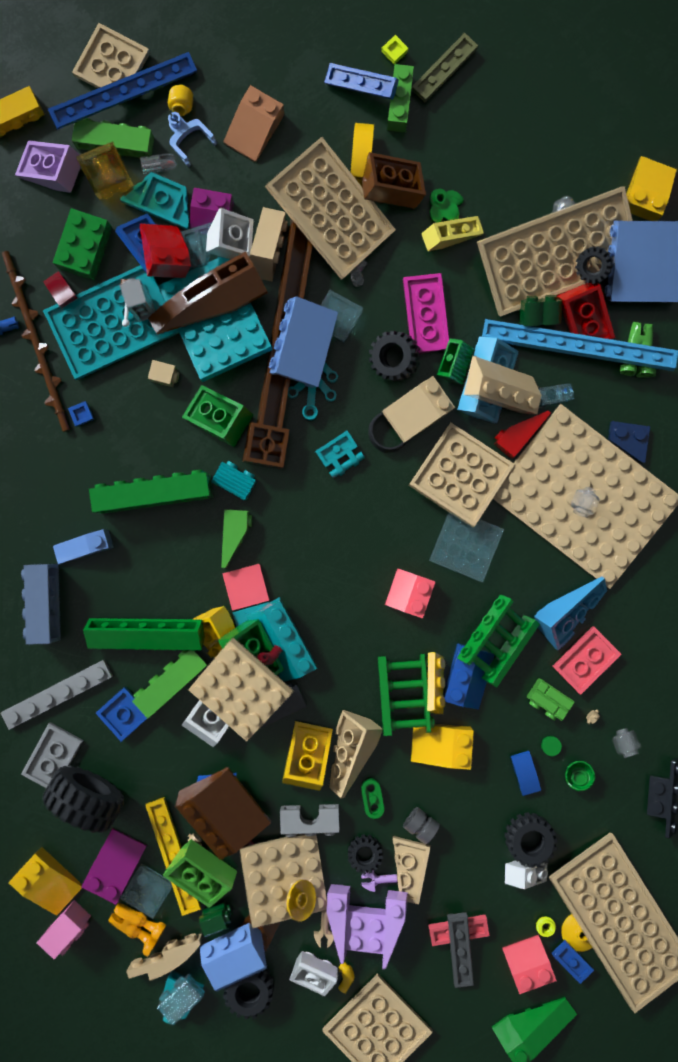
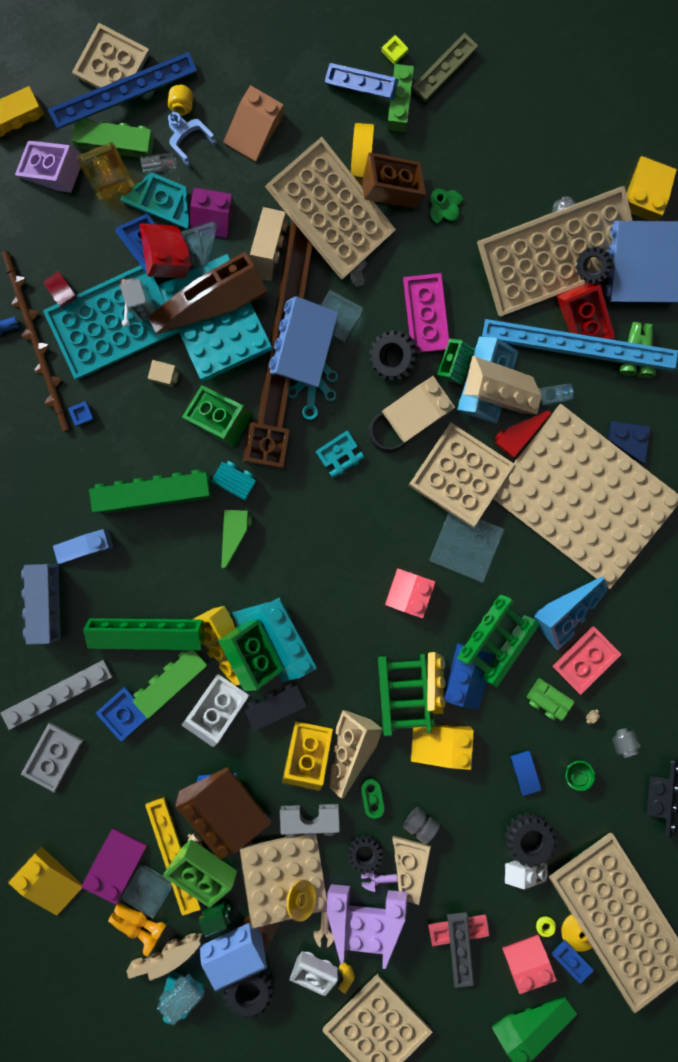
(65, 930): bright pink piece -> none
(82, 244): green brick -> none
(83, 799): black tyre -> none
(230, 234): white slope -> none
(240, 689): tan plate -> none
(245, 587): coral tile -> none
(270, 658): dark red arm -> none
(451, 232): light yellow slope -> none
(541, 311): dark green brick -> none
(551, 746): green tile -> none
(585, 502): clear head -> none

